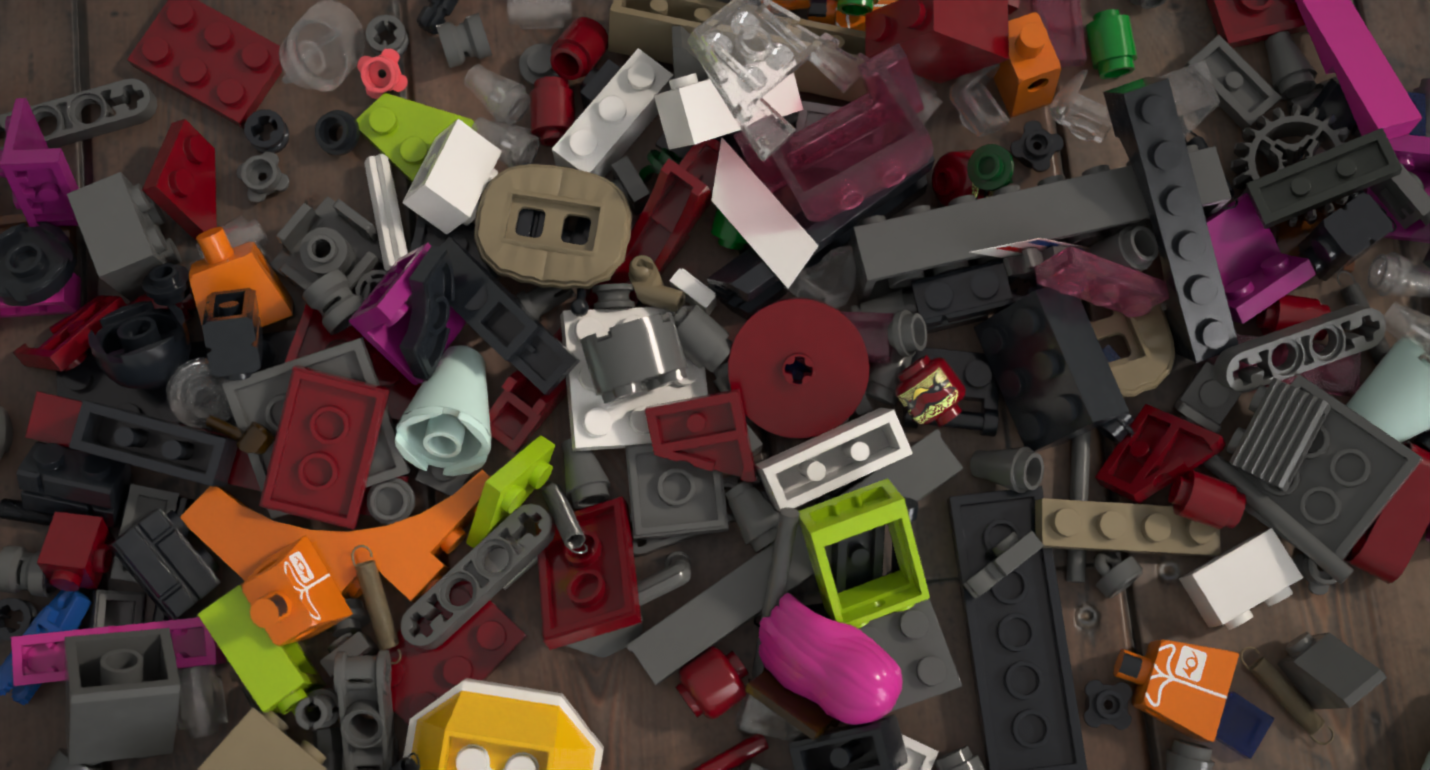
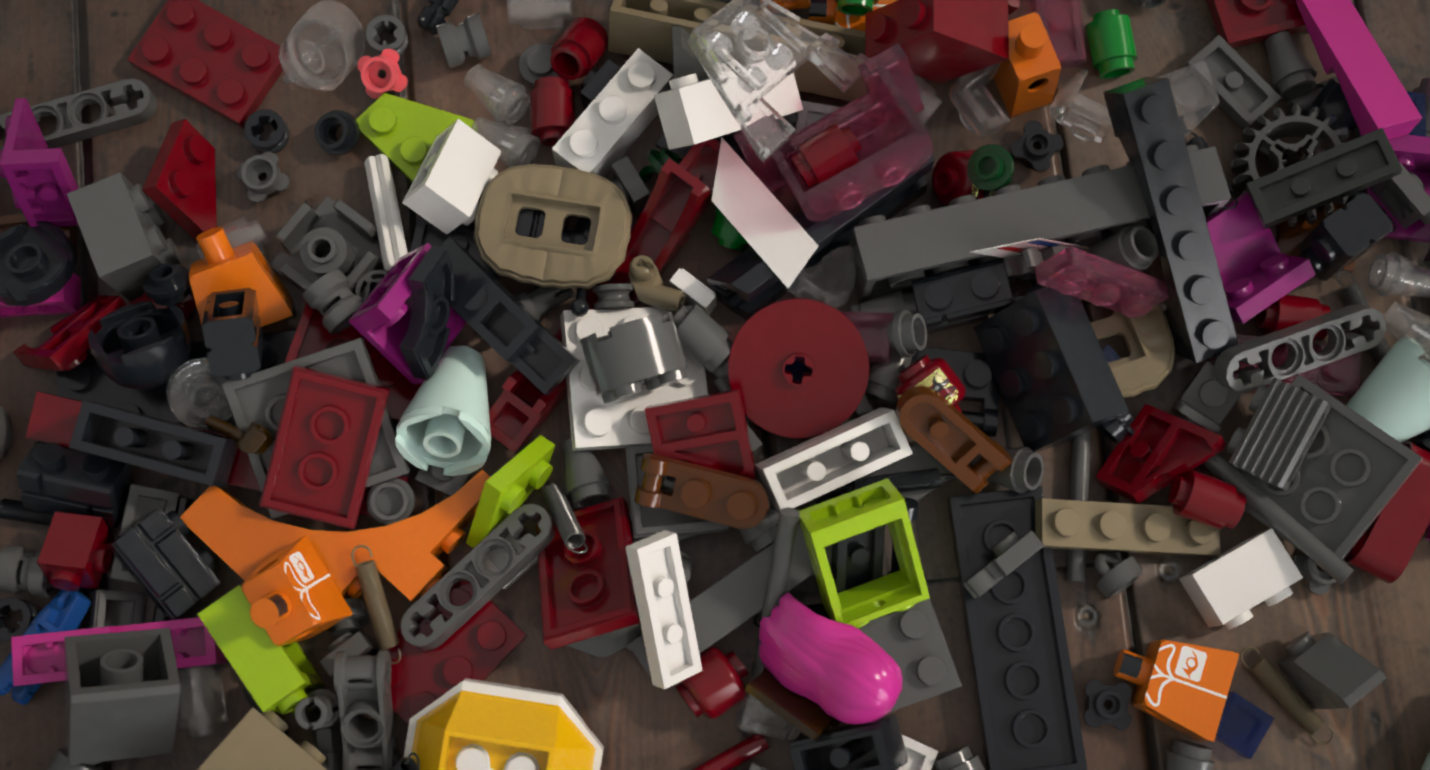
(664, 609): none -> white plate
(702, 492): none -> reddish brown plate
(826, 155): none -> dark red brick
(904, 481): none -> black piece
(950, 436): none -> reddish brown plate

